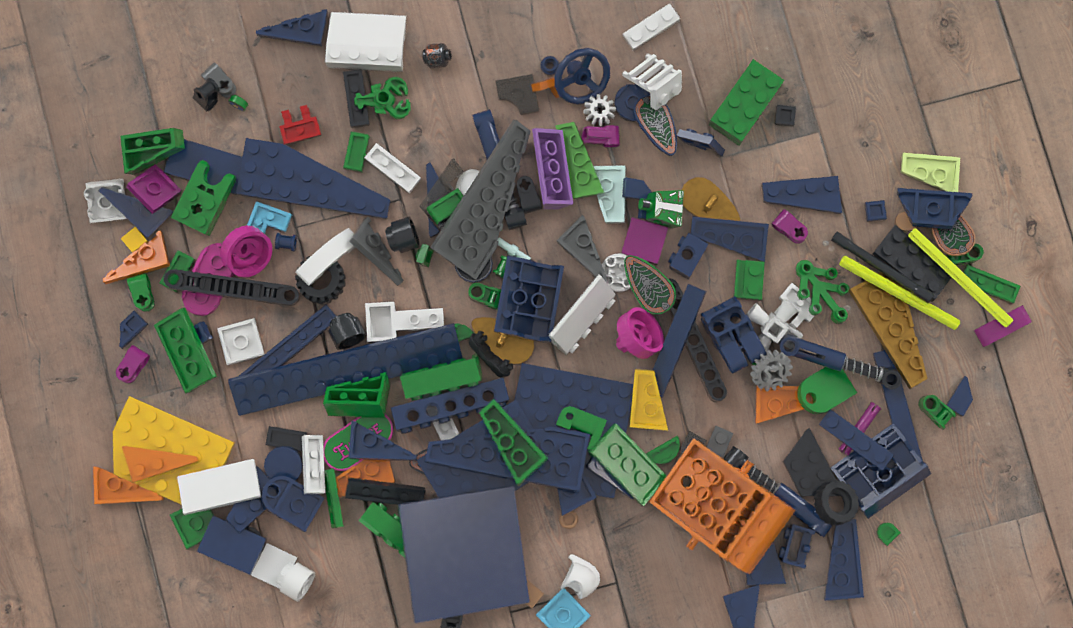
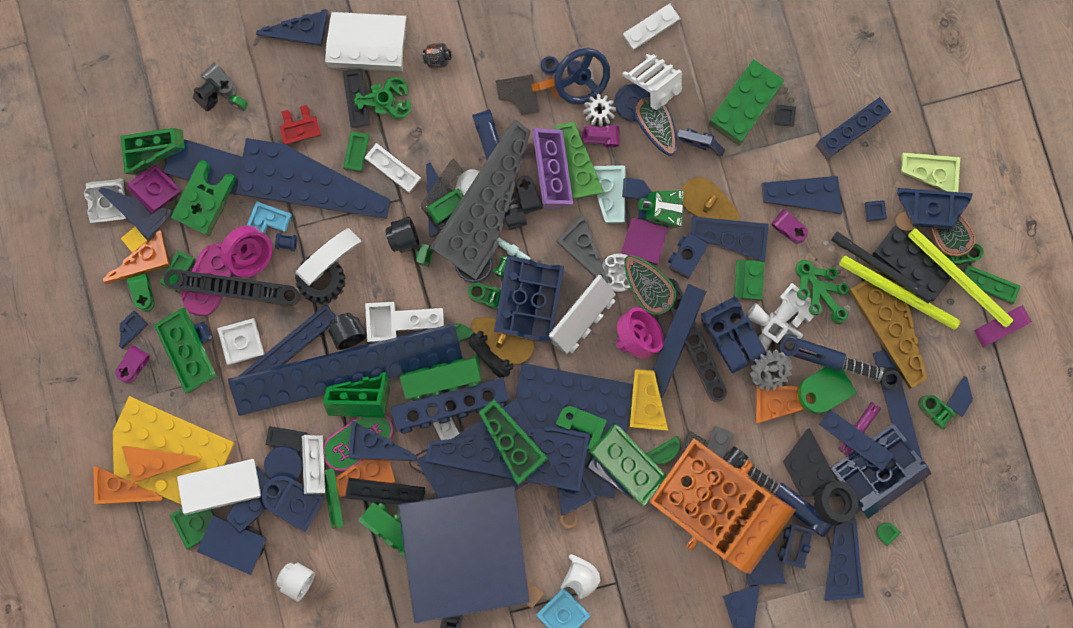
(271, 564): white sticker -> none
(373, 248): dark grey wing -> none
(853, 128): none -> dark blue brick

